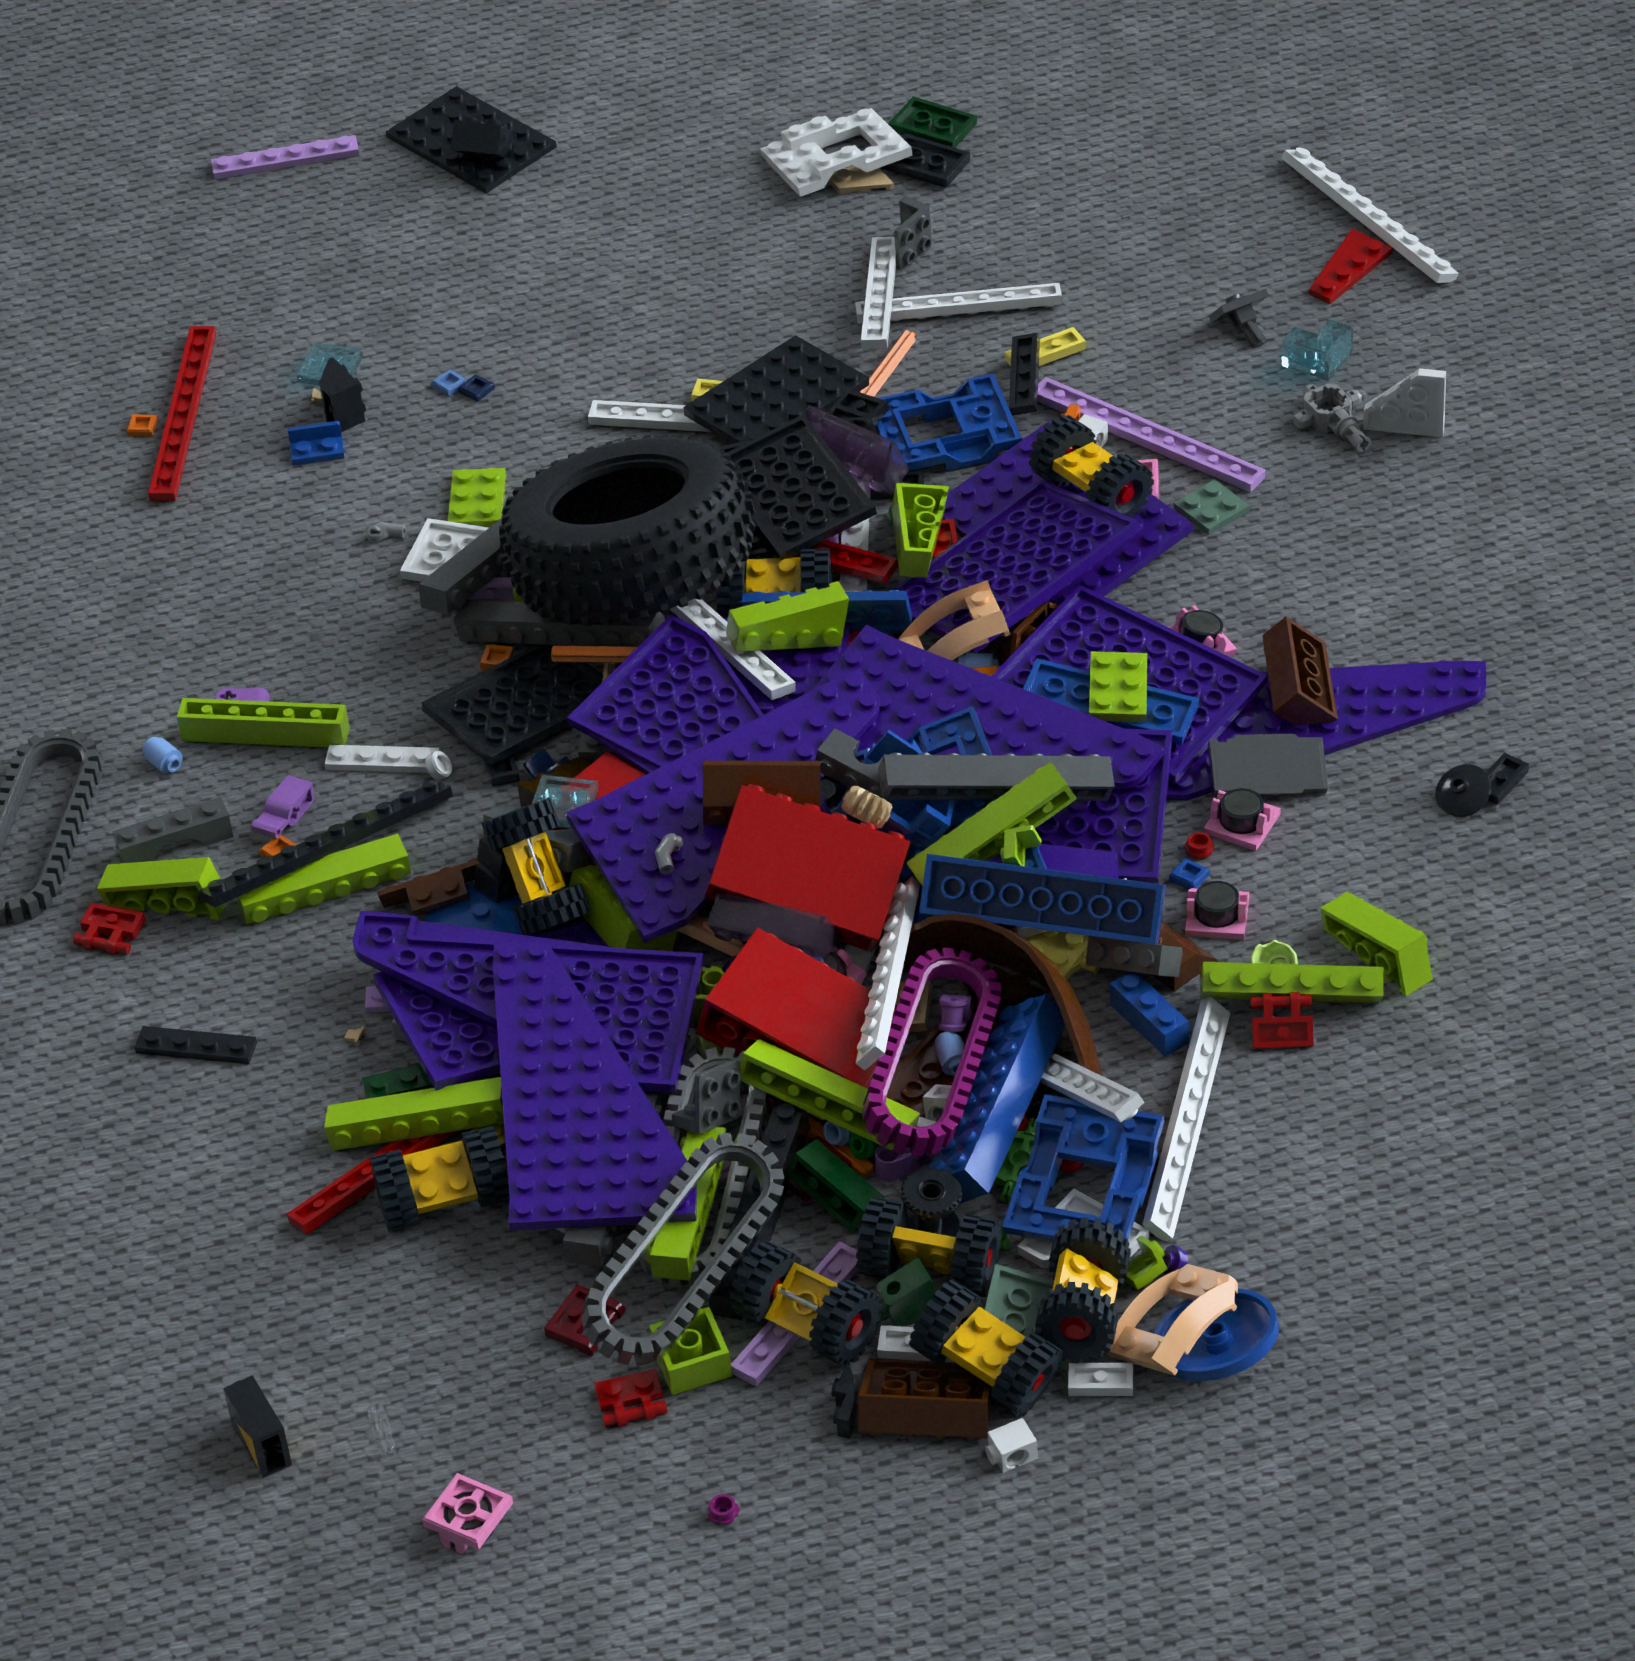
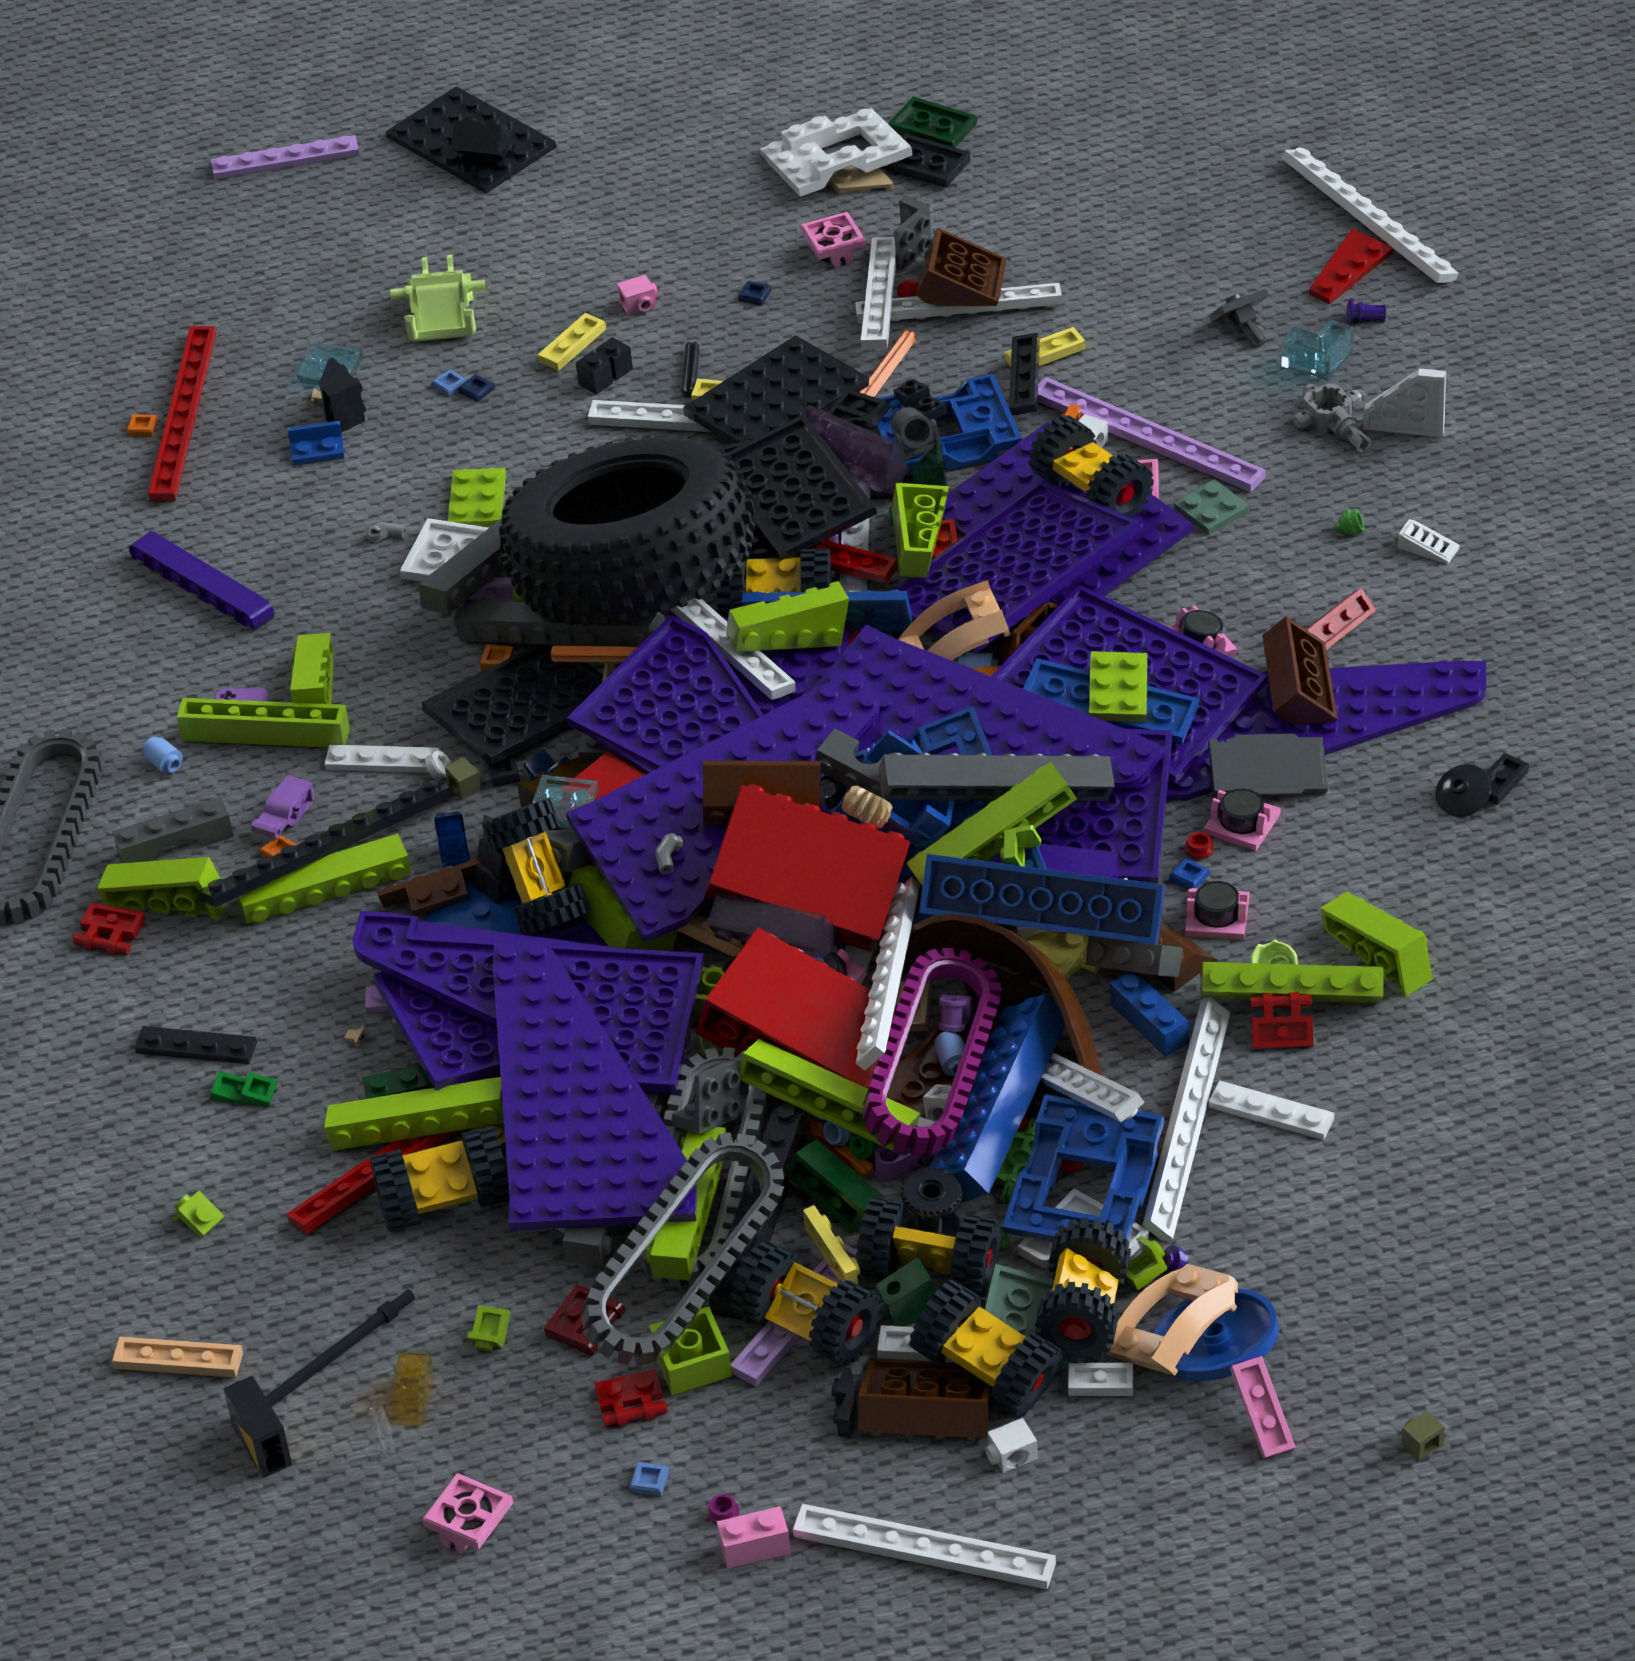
(177, 1357): none -> light nougat plate
(197, 1213): none -> lime bracket
(202, 579): none -> dark purple beam
(235, 1089): none -> green slope
(312, 669): none -> lime wedge
(385, 1312): none -> black bar
(412, 1388): none -> clear yellow slope
(439, 303): none -> yellowish green piece
(451, 839): none -> clear blue animal
(463, 778): none -> olive plate
(489, 1328): none -> lime bracket
(571, 341): none -> light yellow plate
(595, 367): none -> black piece
(637, 294): none -> bright pink brick
(649, 1479): none -> medium blue tile
(690, 369): none -> black axle
(753, 1537): none -> bright pink brick
(754, 293): none -> dark blue tile
(829, 1246): none -> light yellow plate
(832, 238): none -> bright pink piece
(907, 288): none -> red plate
(914, 431): none -> dark grey piece
(918, 396): none -> black slope
(924, 1546): none -> white plate
(931, 468): none -> clear green slope
(959, 273): none -> reddish brown slope
(1262, 1407): none -> bright pink plate
(1271, 1110): none -> white plate
(1342, 618): none -> plate
(1350, 523): none -> bright green plate
(1364, 312): none -> dark purple pin
(1410, 541): none -> white slope
(1422, 1435): none -> olive plate

